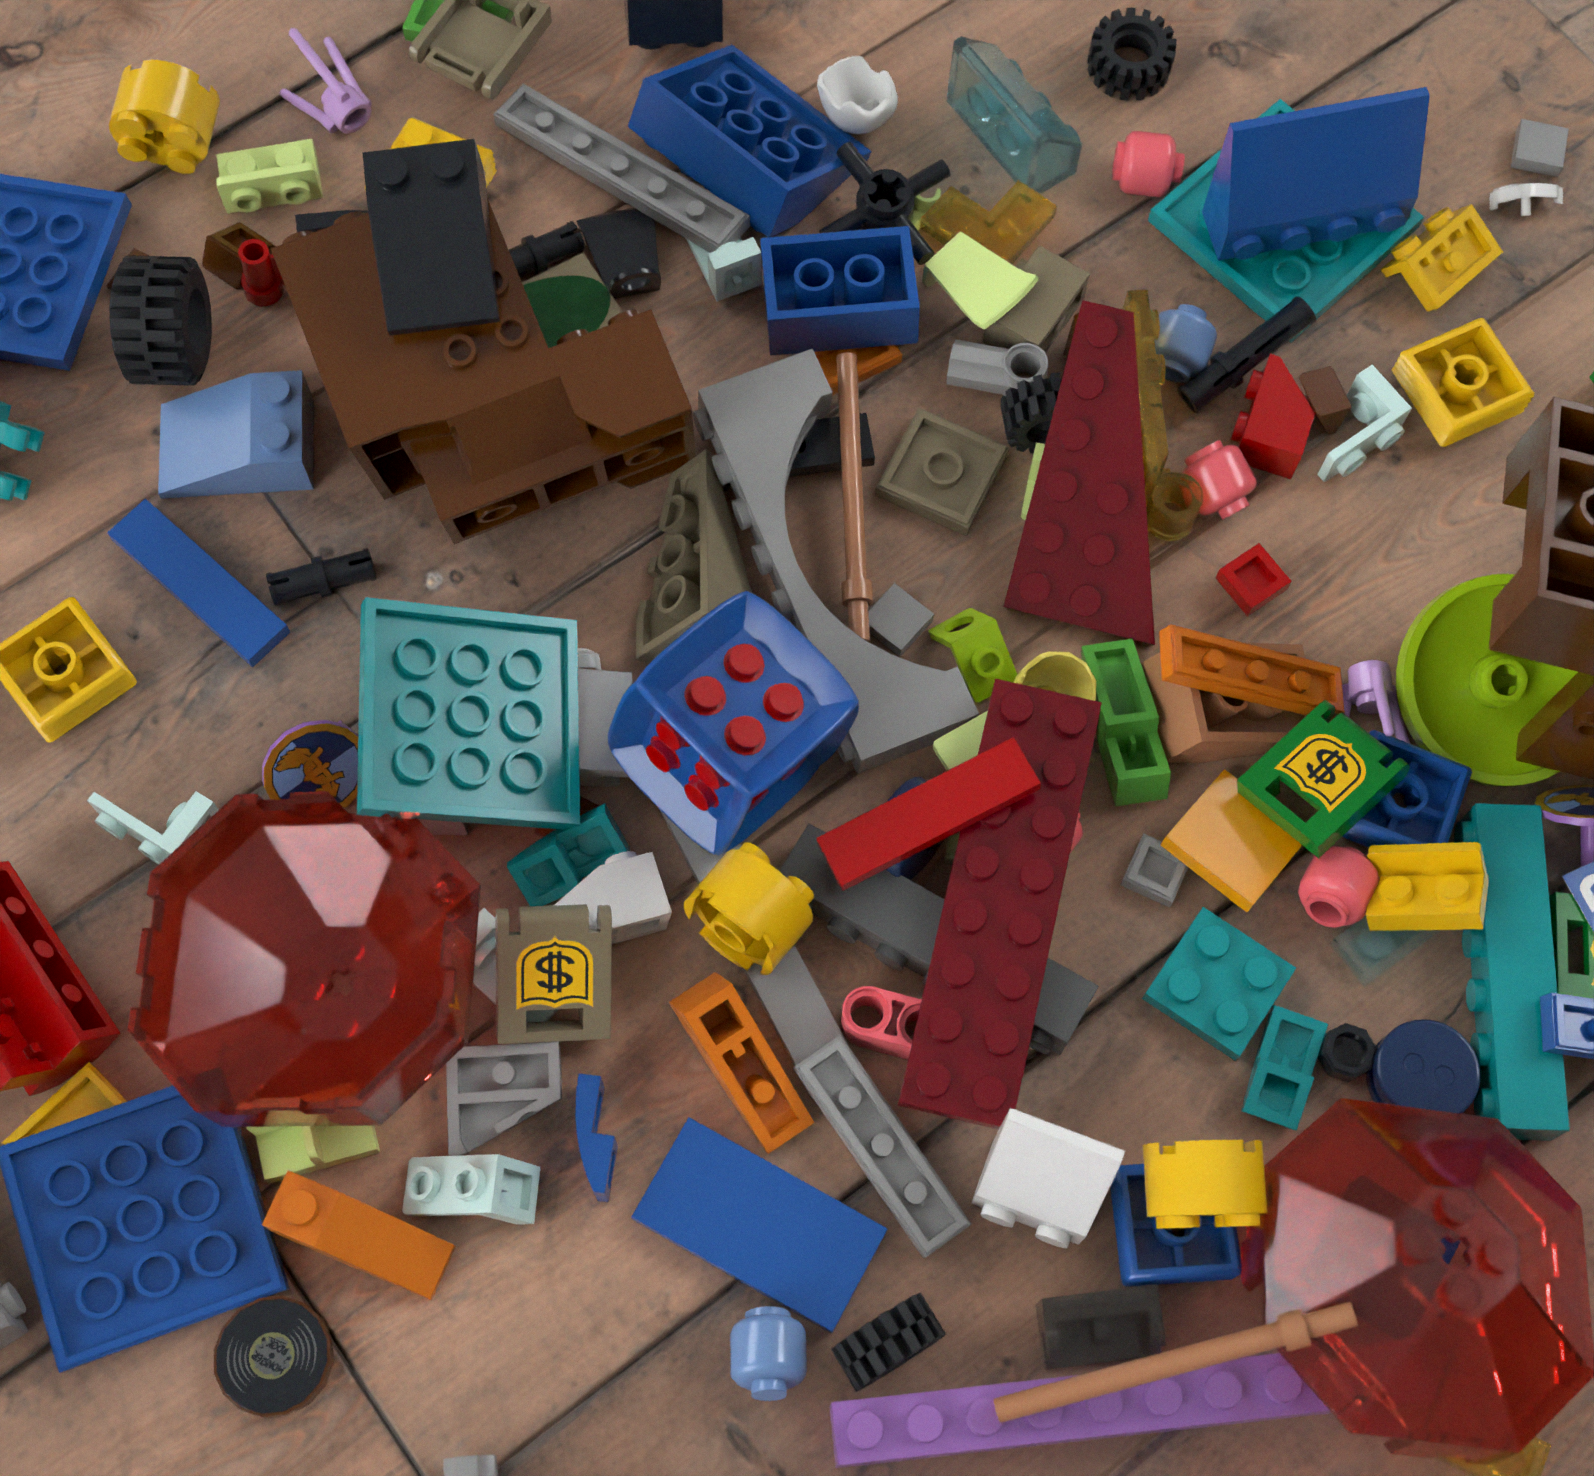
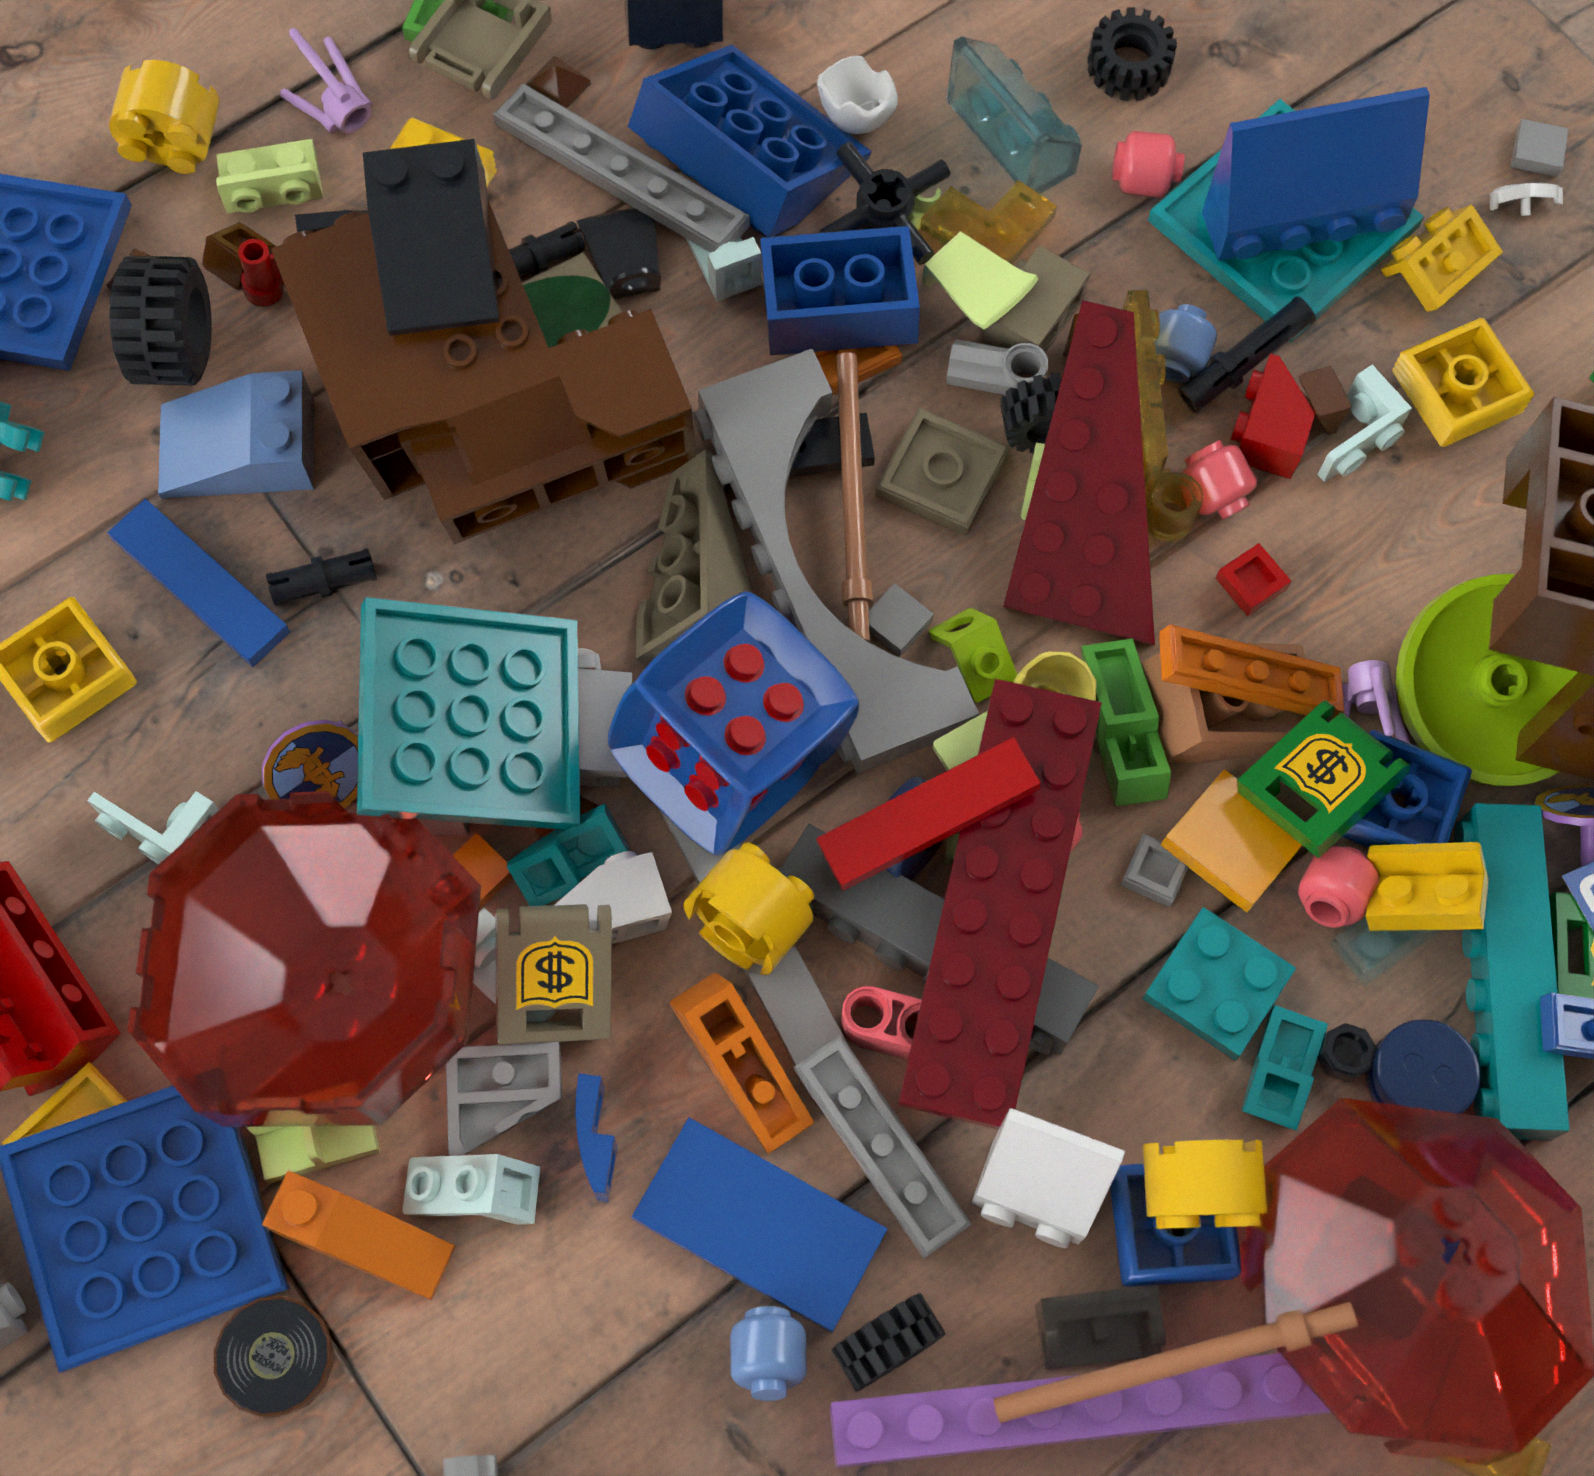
(484, 865): none -> orange tile
(559, 82): none -> reddish brown slope

